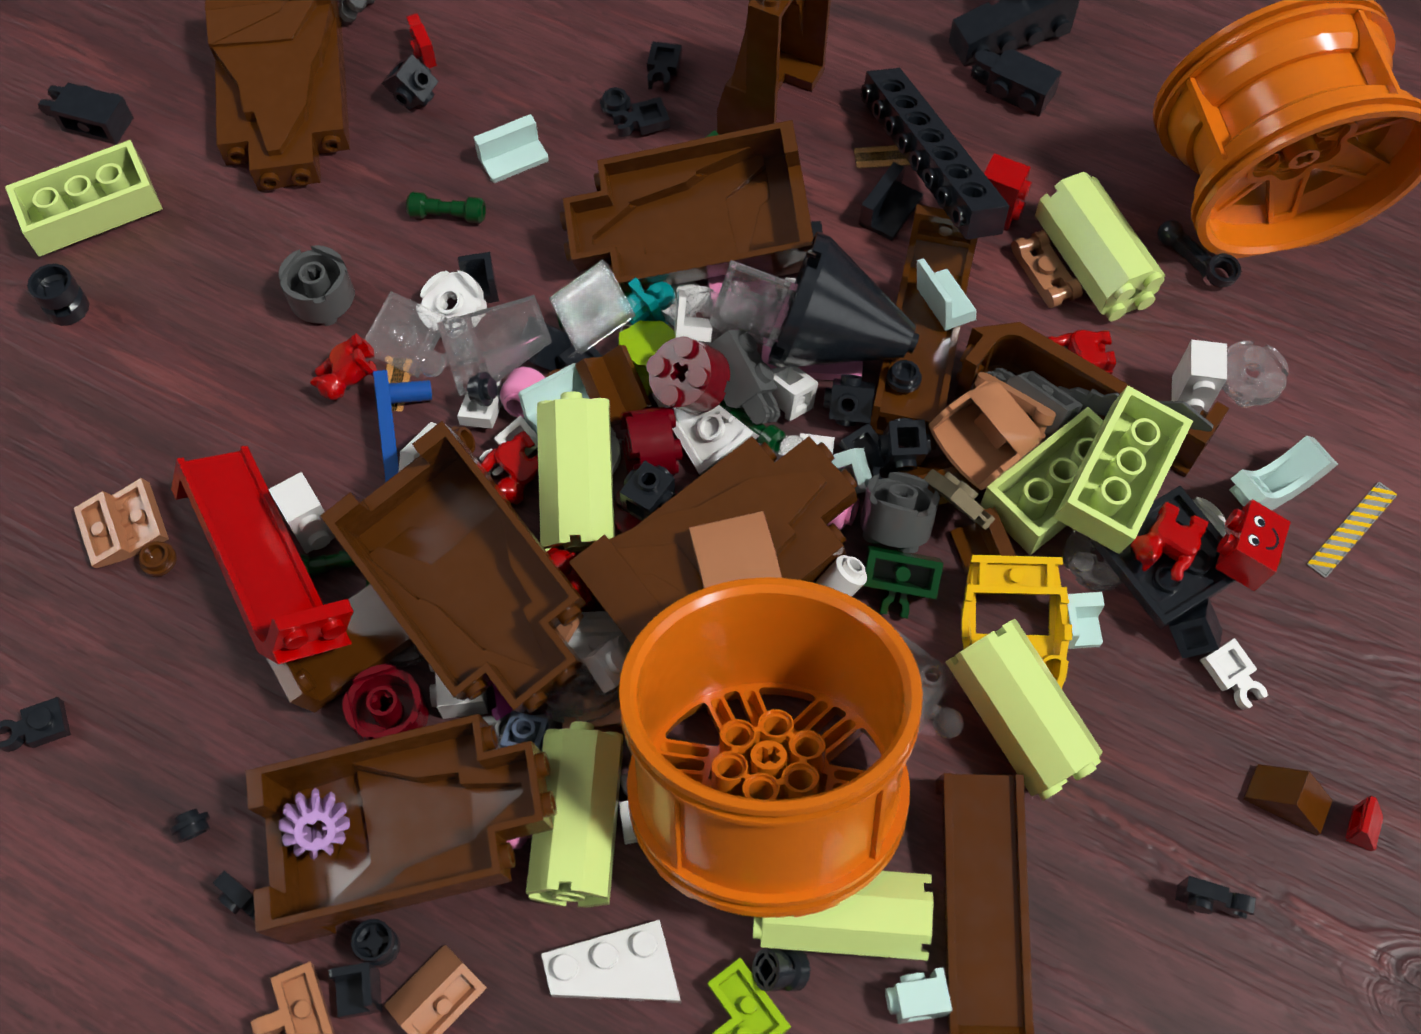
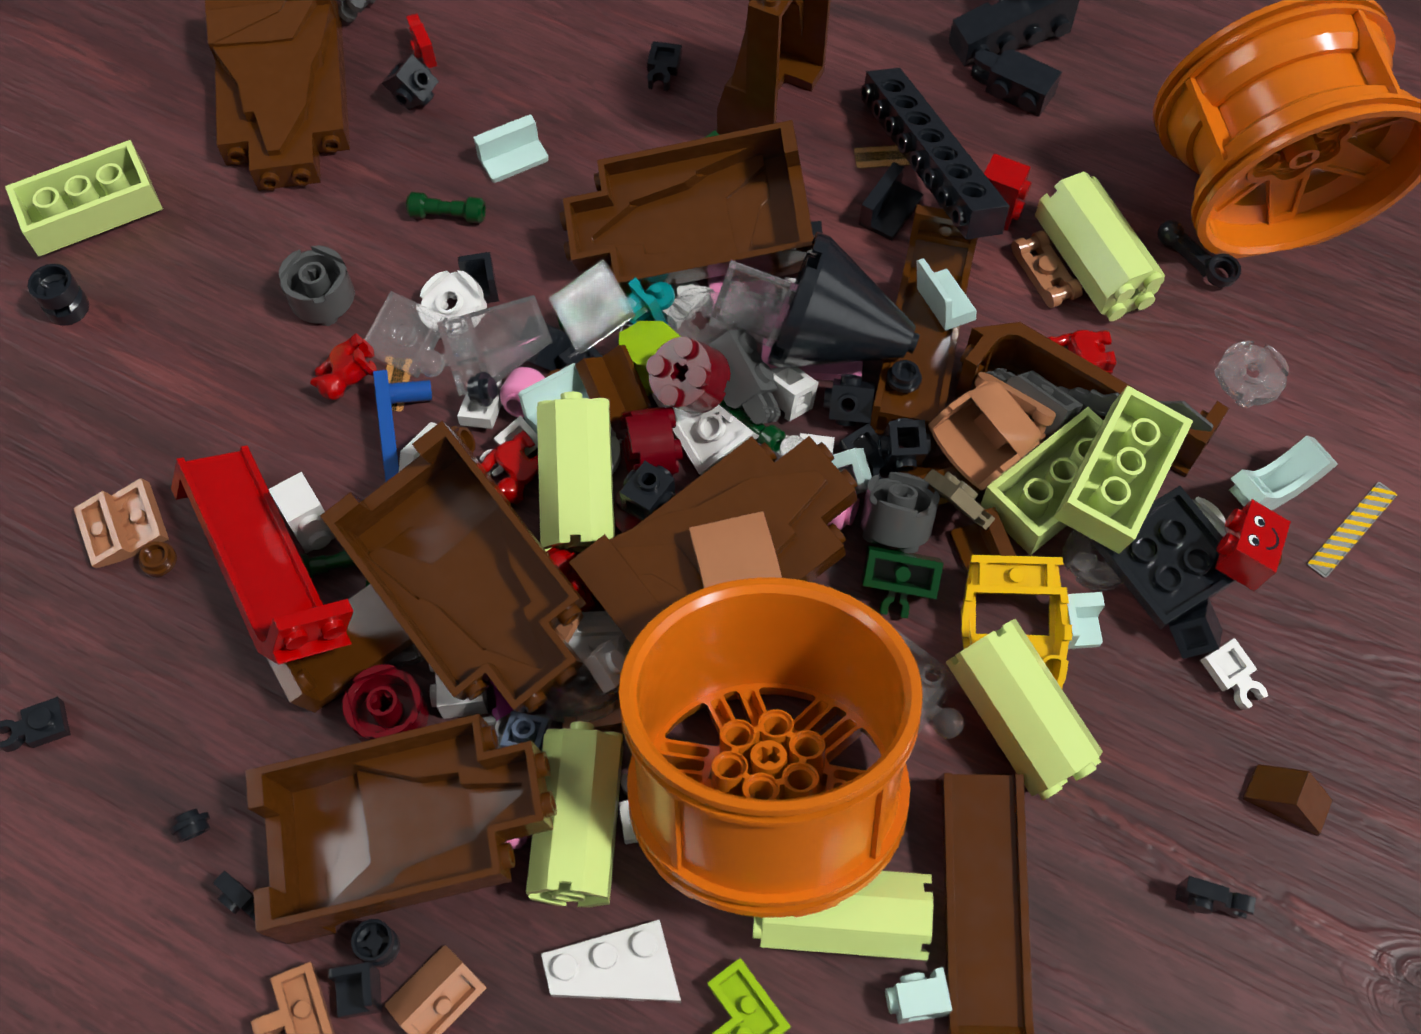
(88, 112): black hinge -> none
(318, 835): lavender gear -> none
(614, 100): black plate -> none
(645, 115): black plate -> none
(691, 327): white panel -> none
(781, 969): black wheel -> none
(845, 575): white brick -> none
(1171, 538): red animal -> none
(1200, 374): white brick -> none
(1365, 824): red slope -> none

